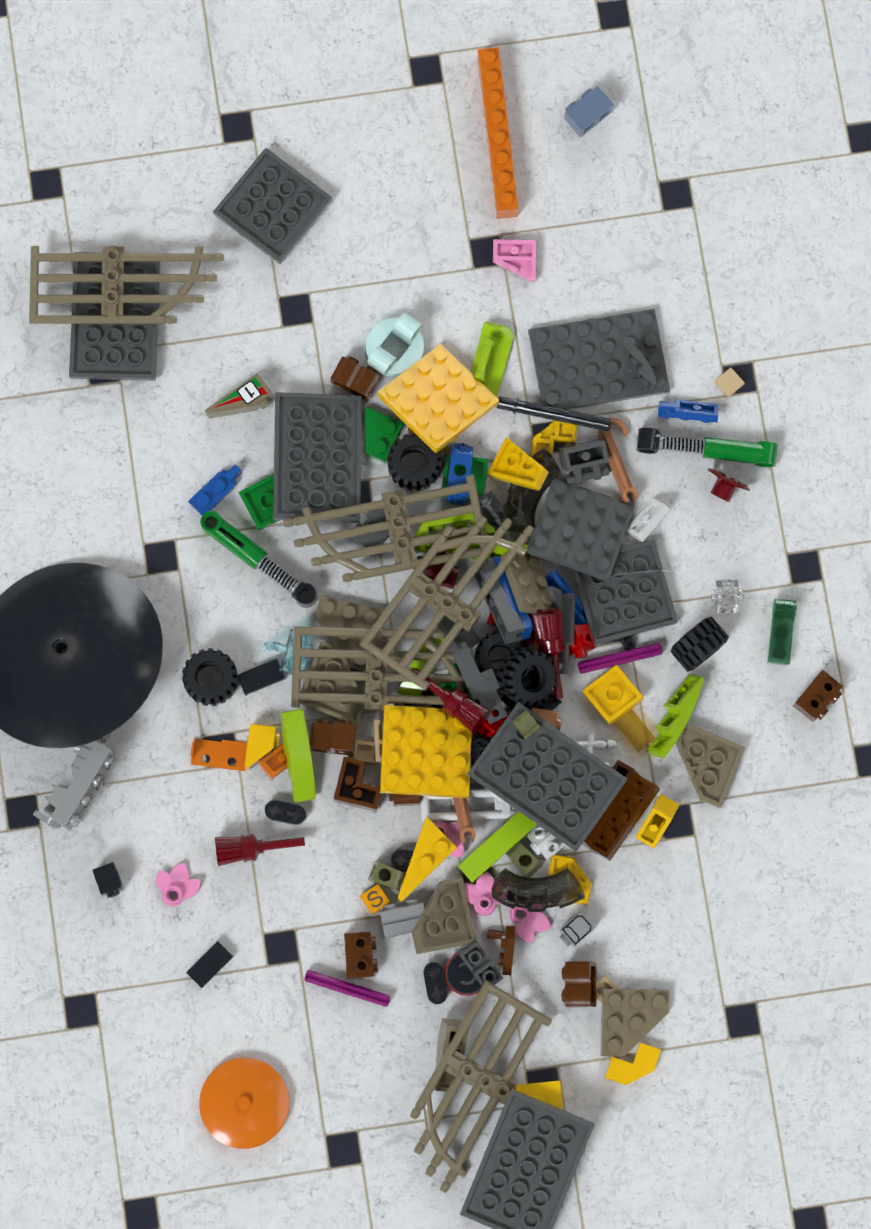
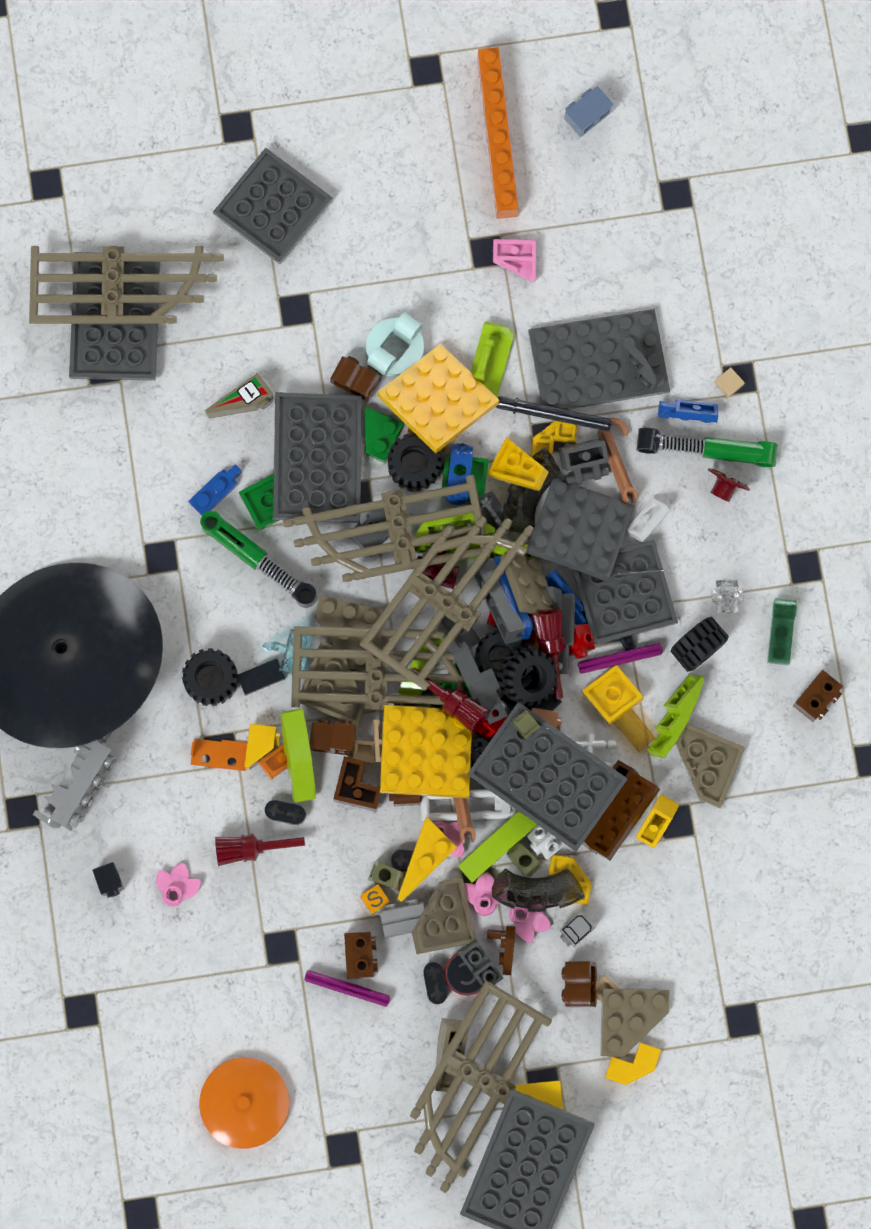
(209, 964): black tile -> none

